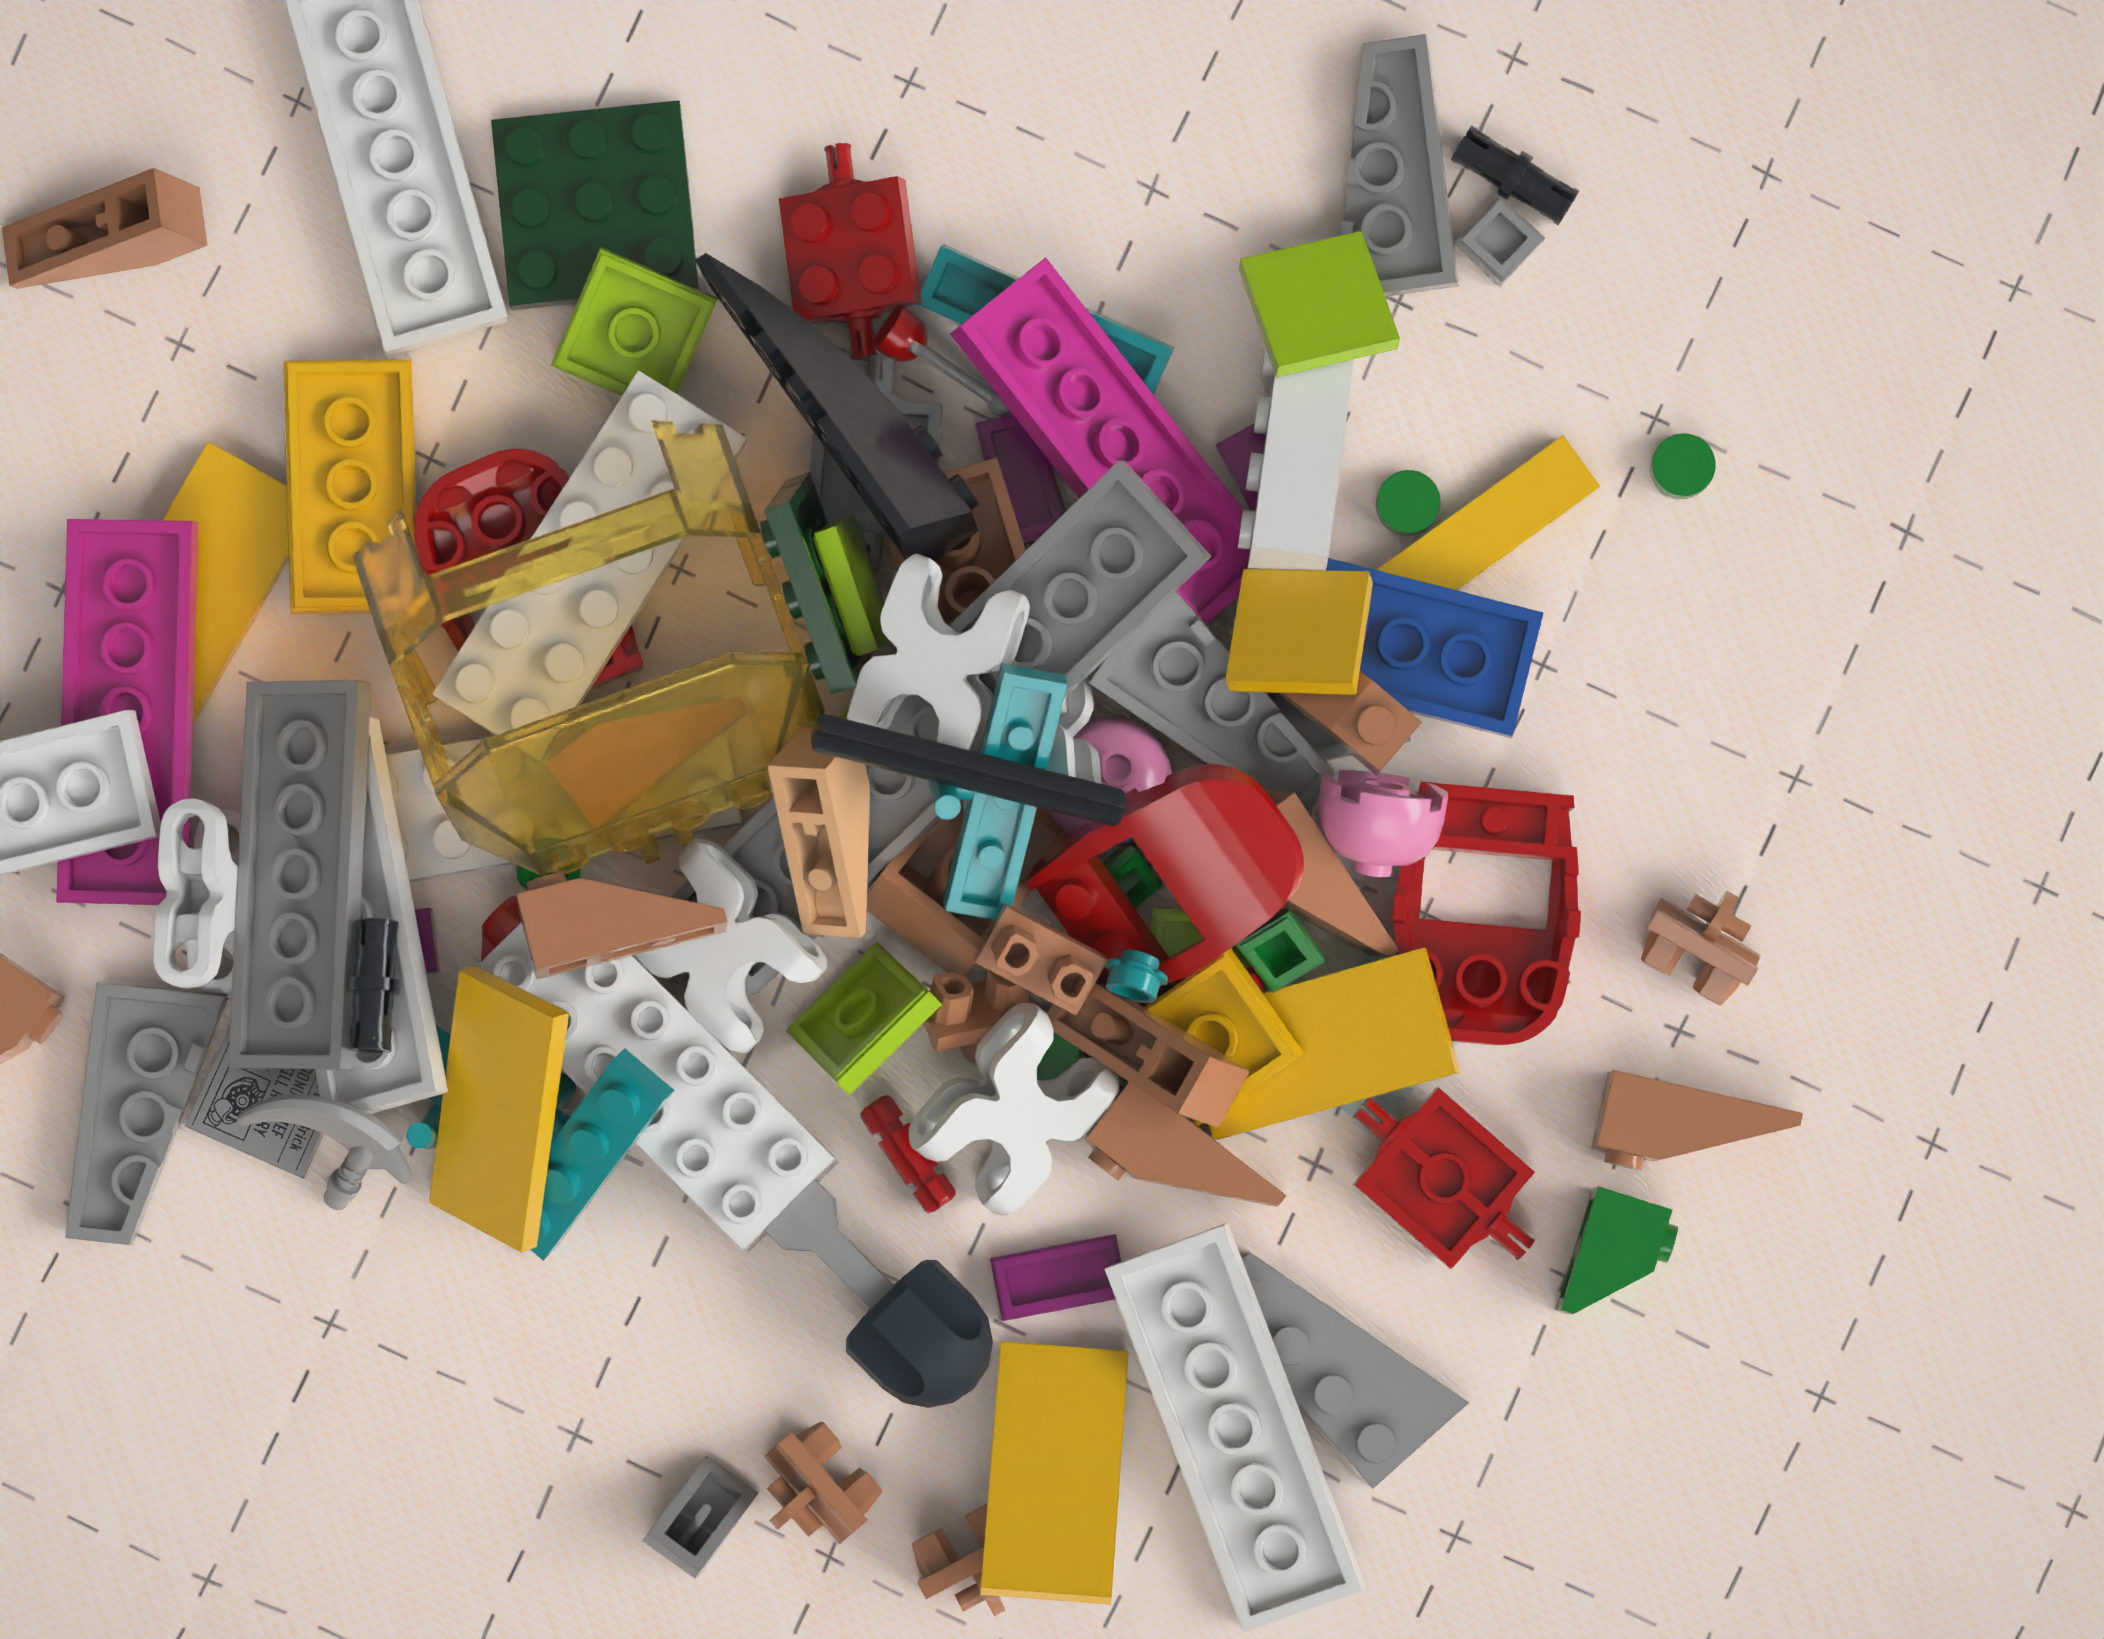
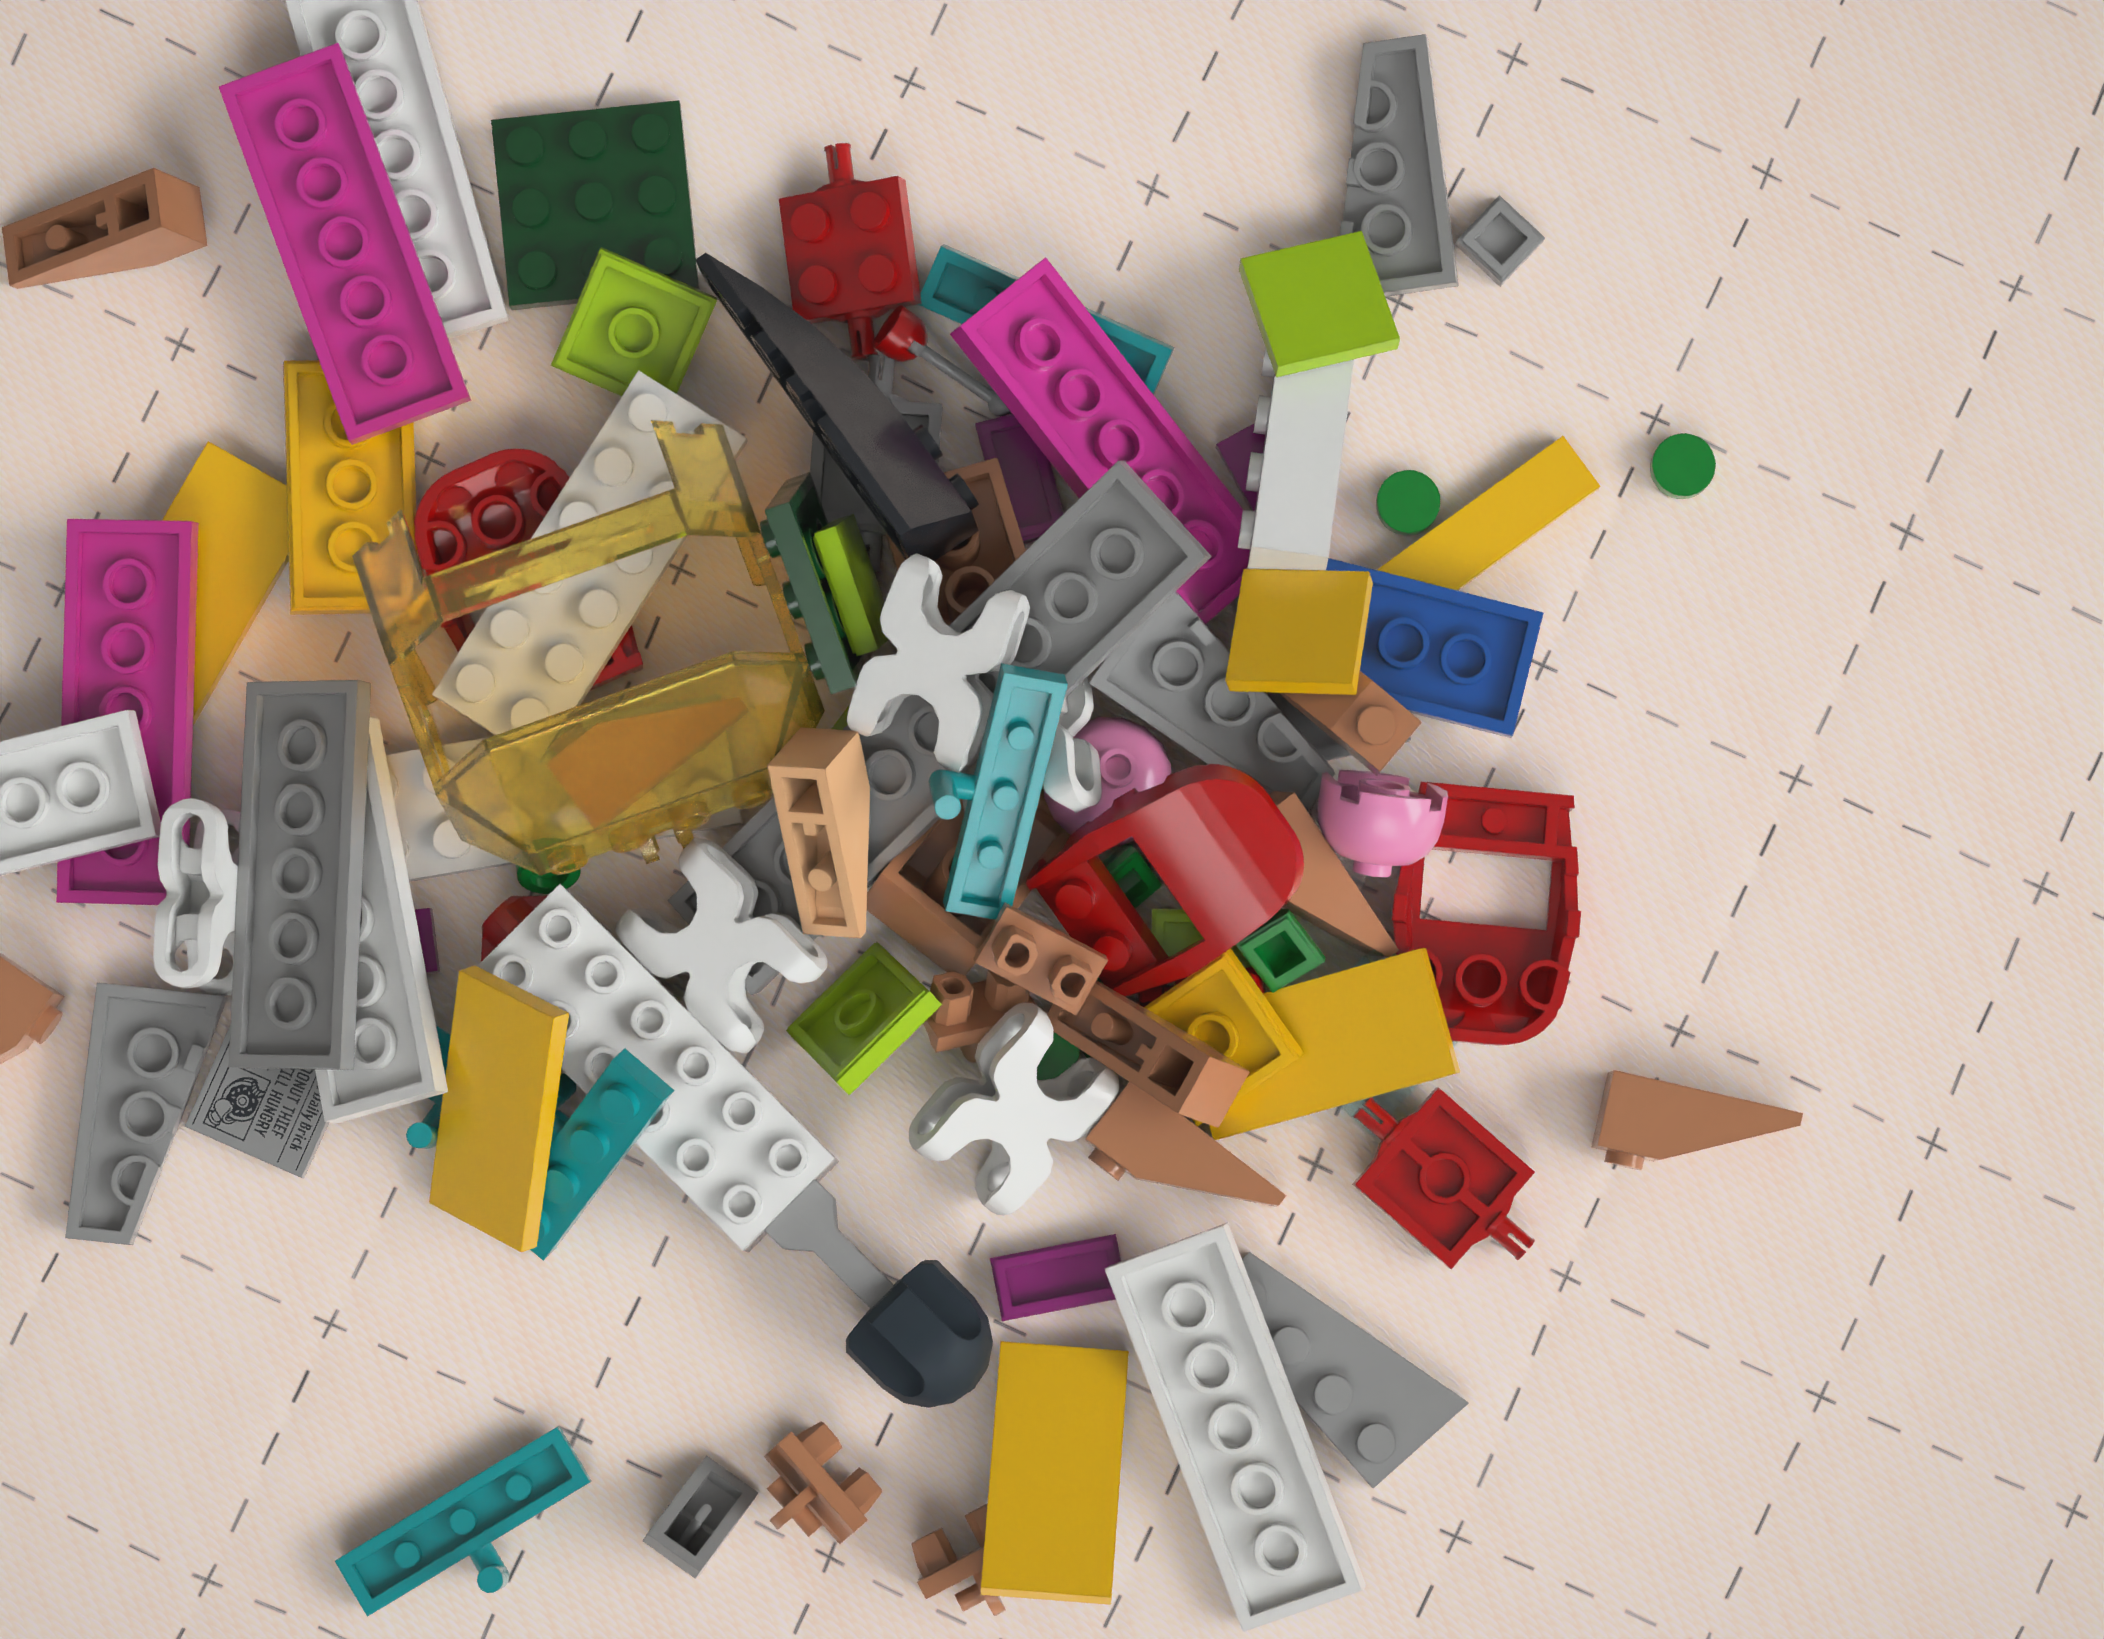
(344, 243): none -> dark pink plate
(367, 1139): light grey piece -> none
(373, 985): black pin -> none
(465, 1524): none -> teal plate
(598, 922): nougat slope -> none
(932, 1190): red axle -> none
(968, 770): black axle -> none
(1135, 976): teal plate -> none
(1515, 175): black pin -> none
(1615, 1247): green slope -> none
(1725, 958): nougat hips -> none

